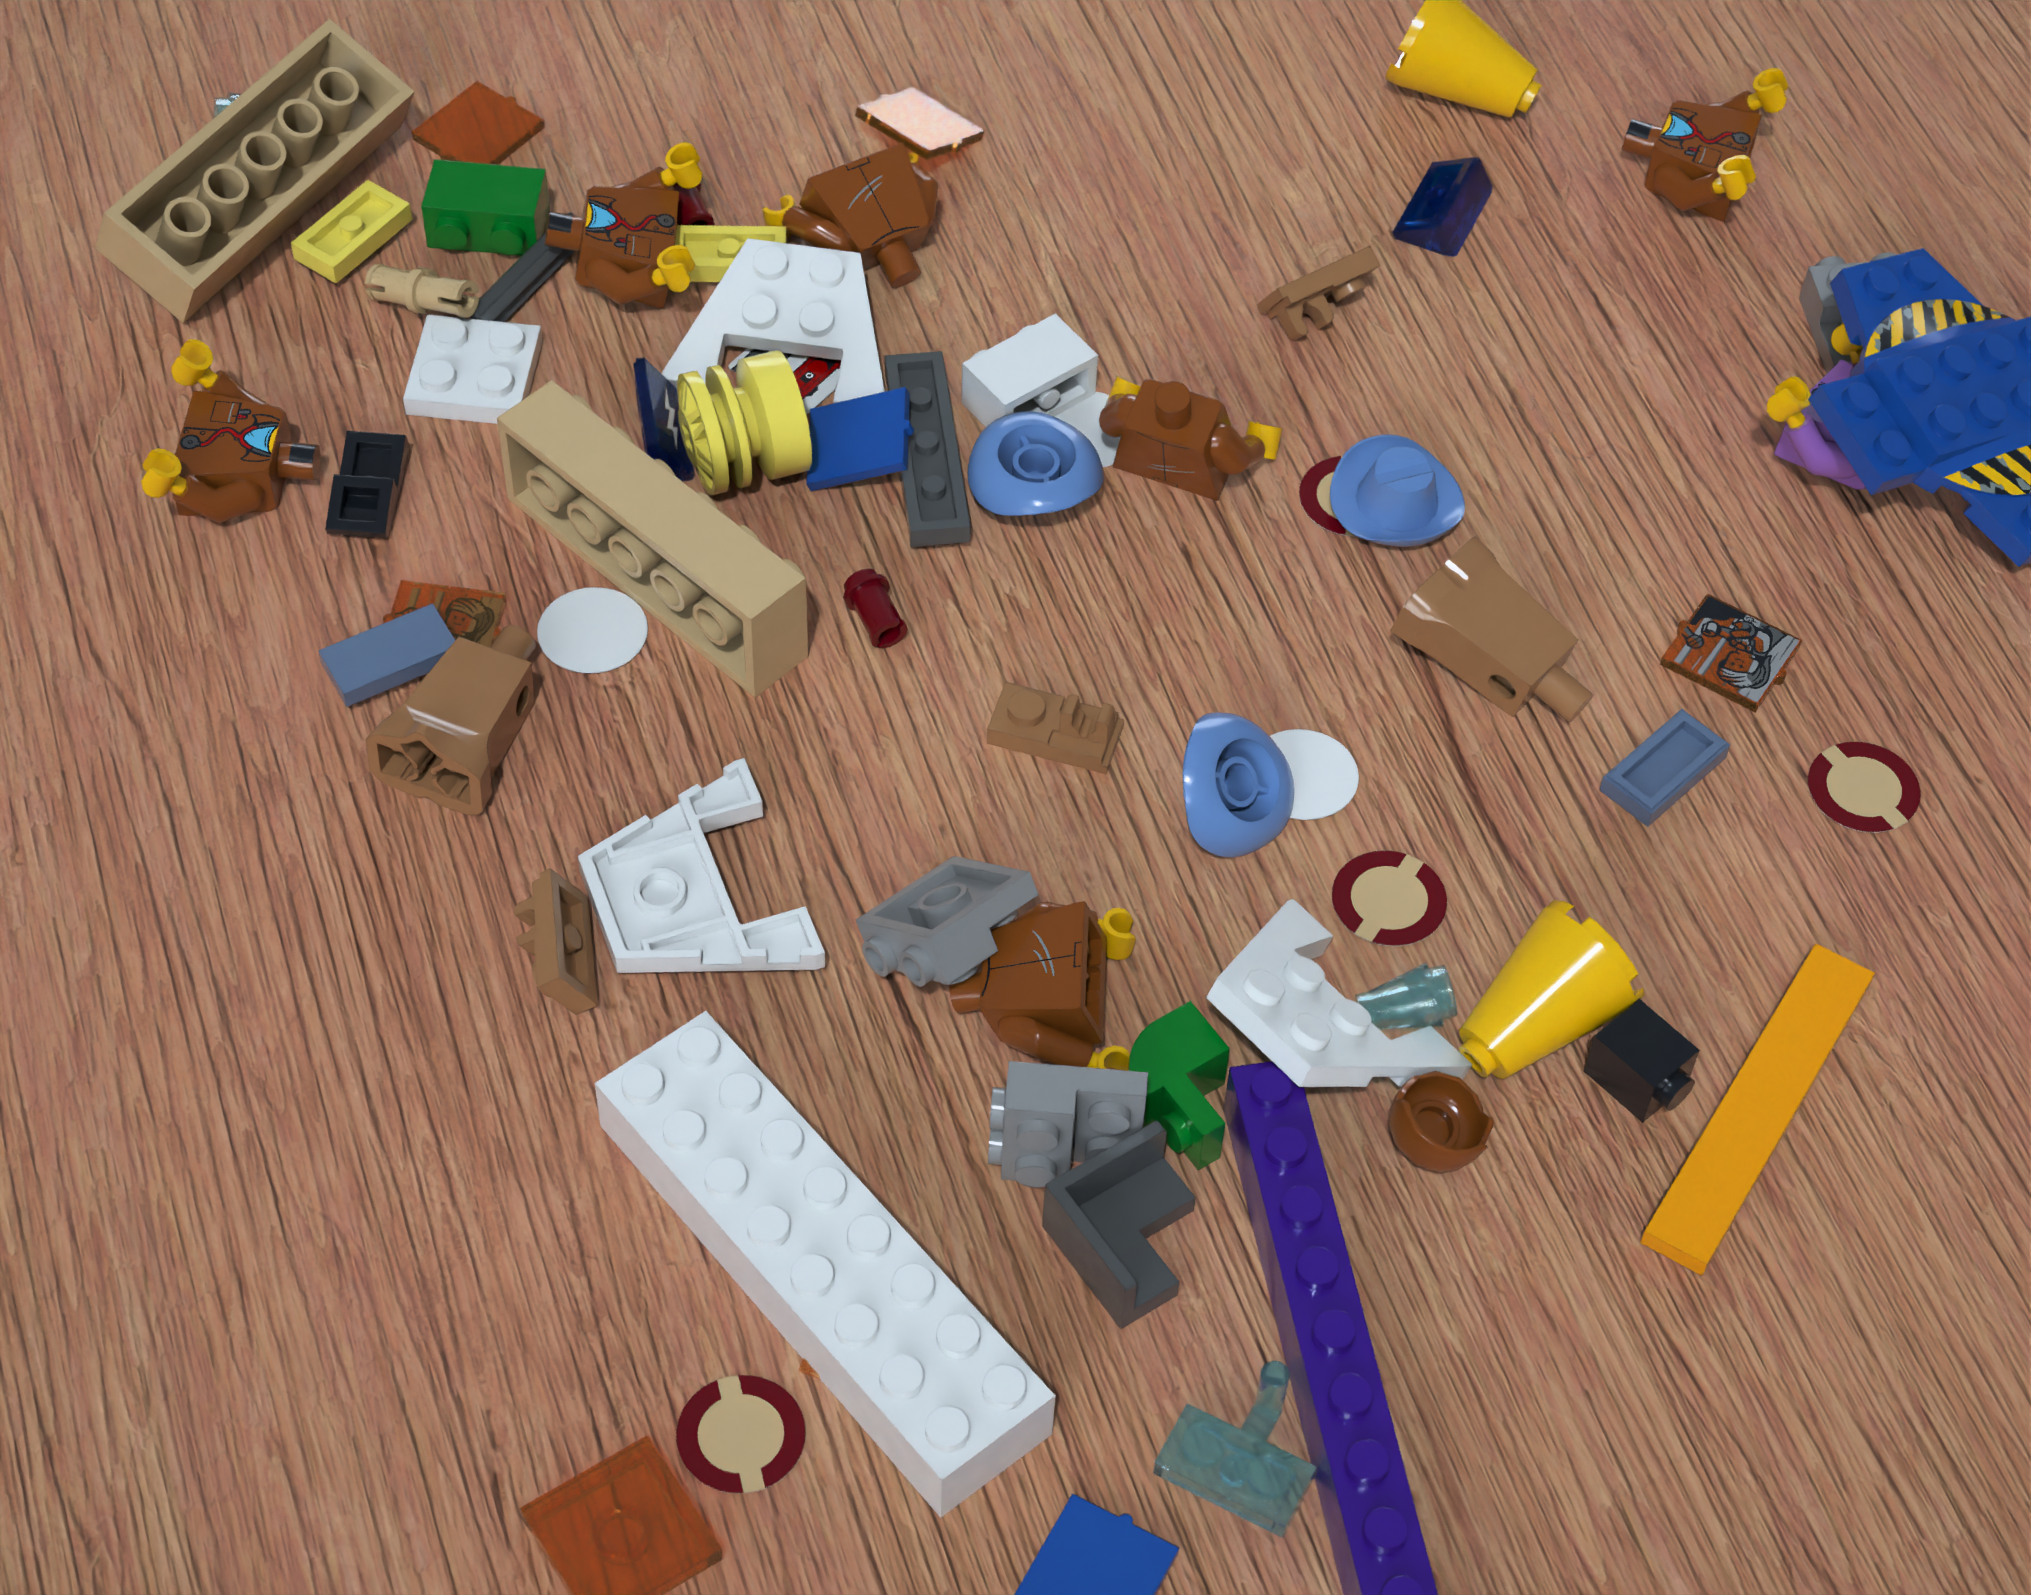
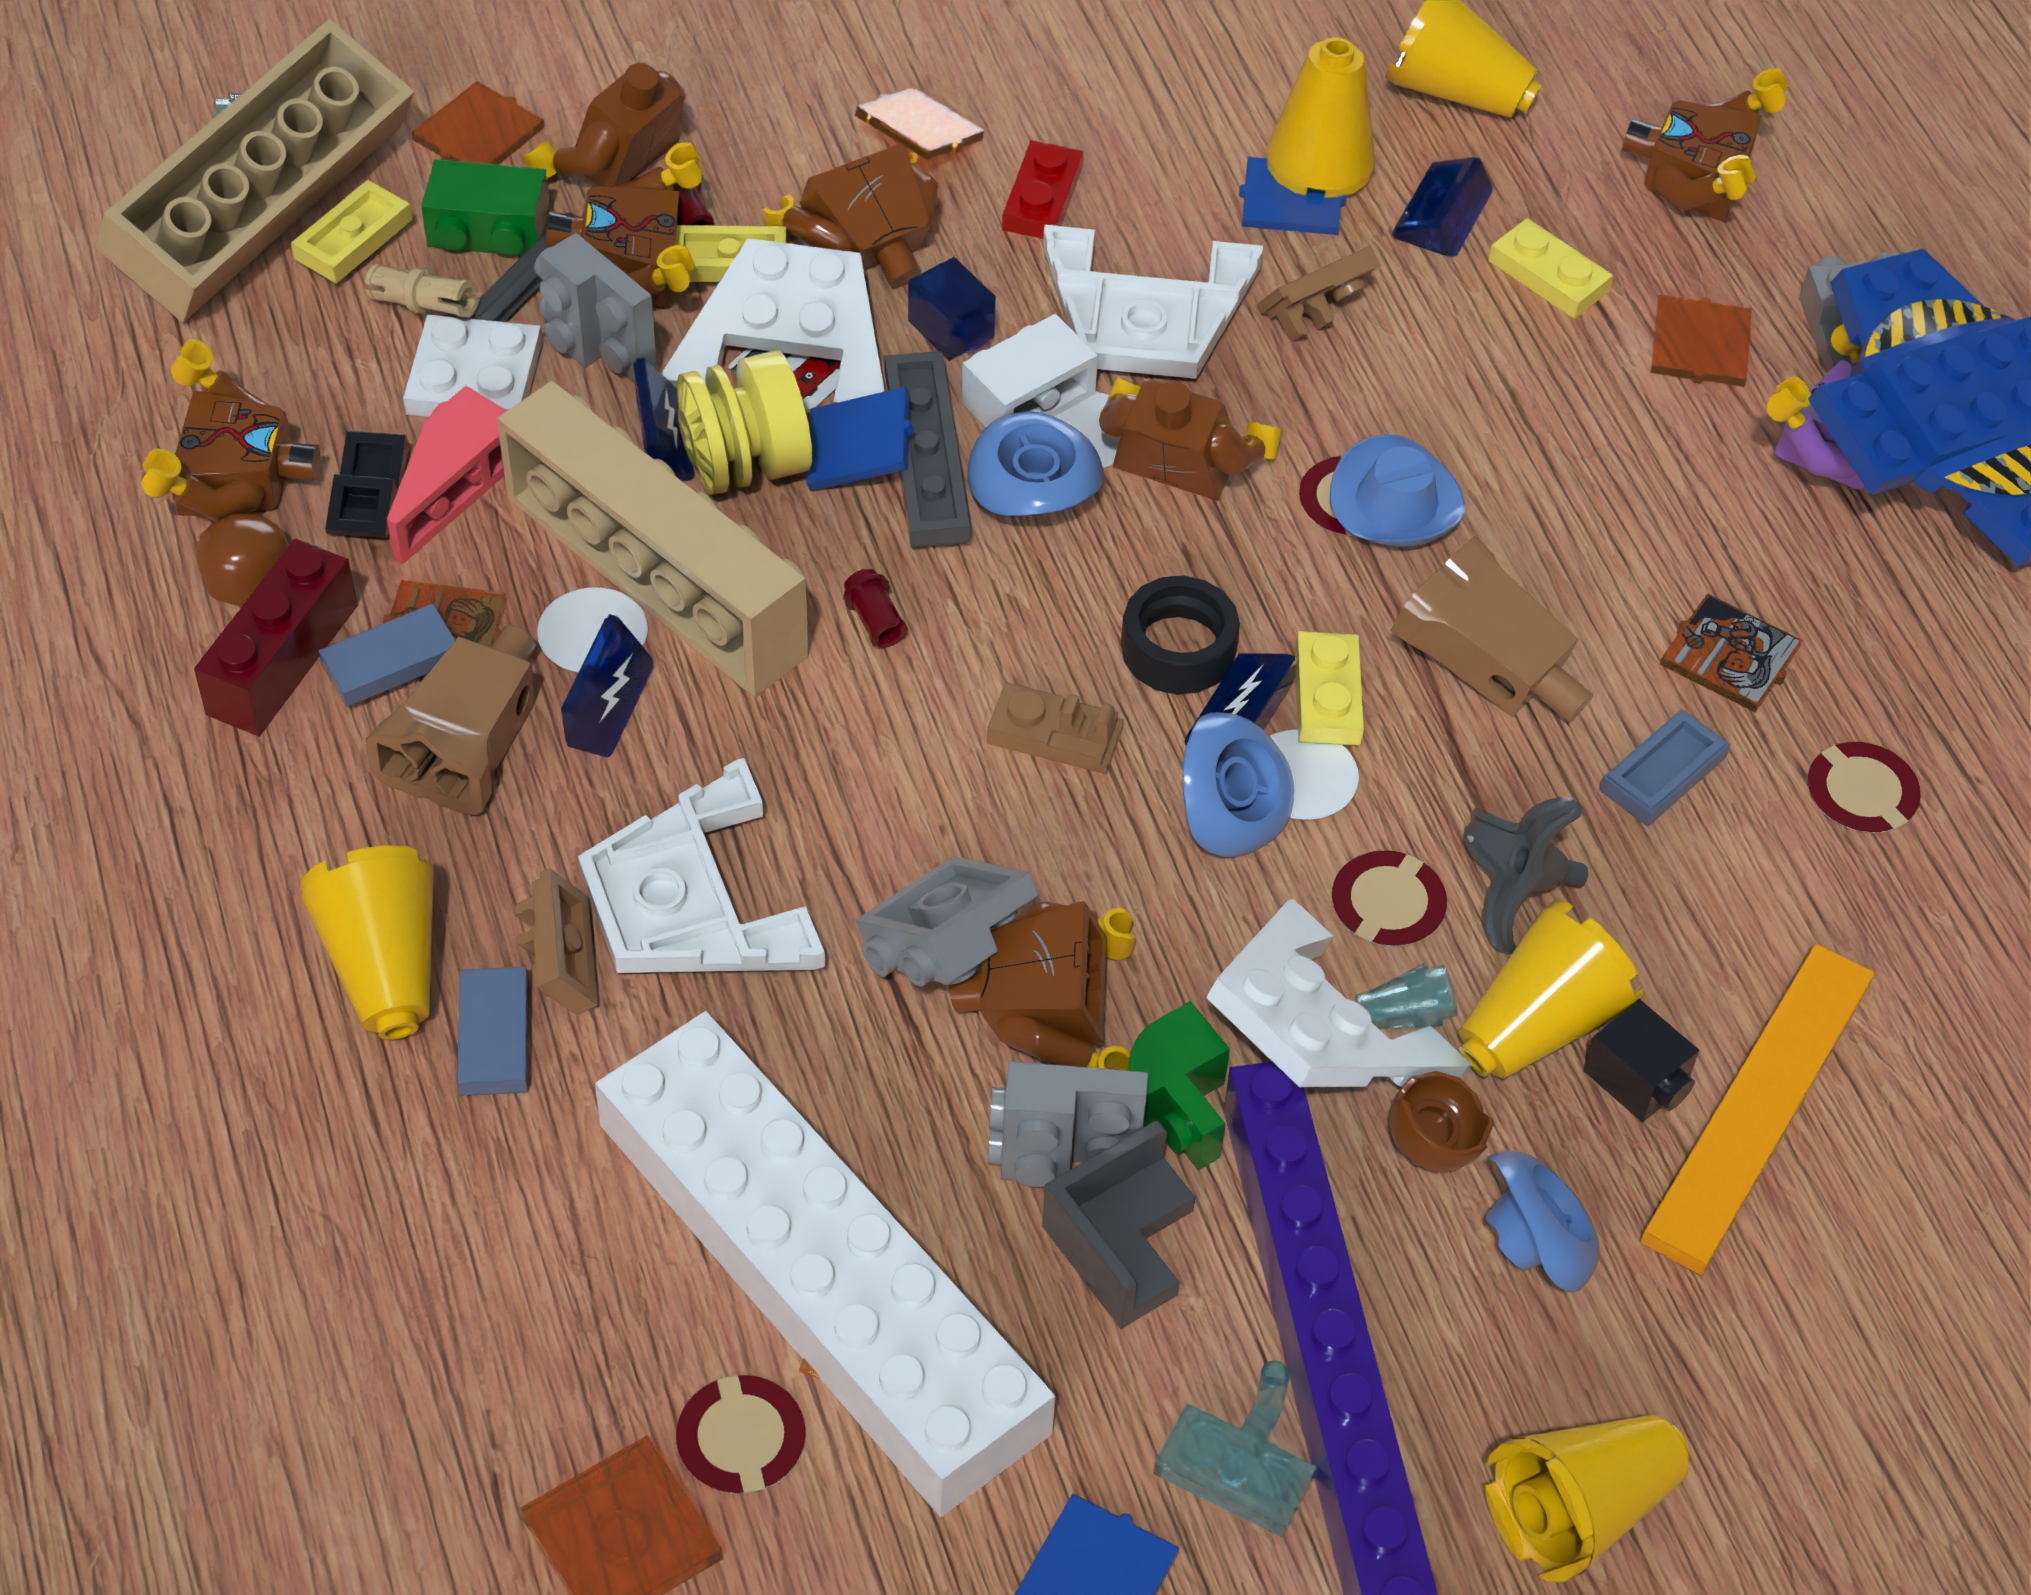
(238, 555): none -> dark orange hair
(276, 637): none -> dark red brick
(377, 933): none -> yellow cone
(448, 470): none -> coral slope
(493, 1031): none -> sand blue tile
(594, 307): none -> light grey plate
(605, 689): none -> clear blue slope
(621, 131): none -> dark orange torso
(951, 308): none -> clear blue brick
(1042, 189): none -> red plate
(1148, 321): none -> white wing
(1188, 599): none -> black tyre
(1253, 687): none -> clear blue slope
(1278, 208): none -> blue piece
(1325, 124): none -> yellow cone
(1329, 688): none -> light yellow plate
(1521, 862): none -> dark grey piece
(1543, 1222): none -> medium blue hat
(1550, 268): none -> light yellow plate
(1582, 1489): none -> yellow cone
(1701, 340): none -> clear orange piece

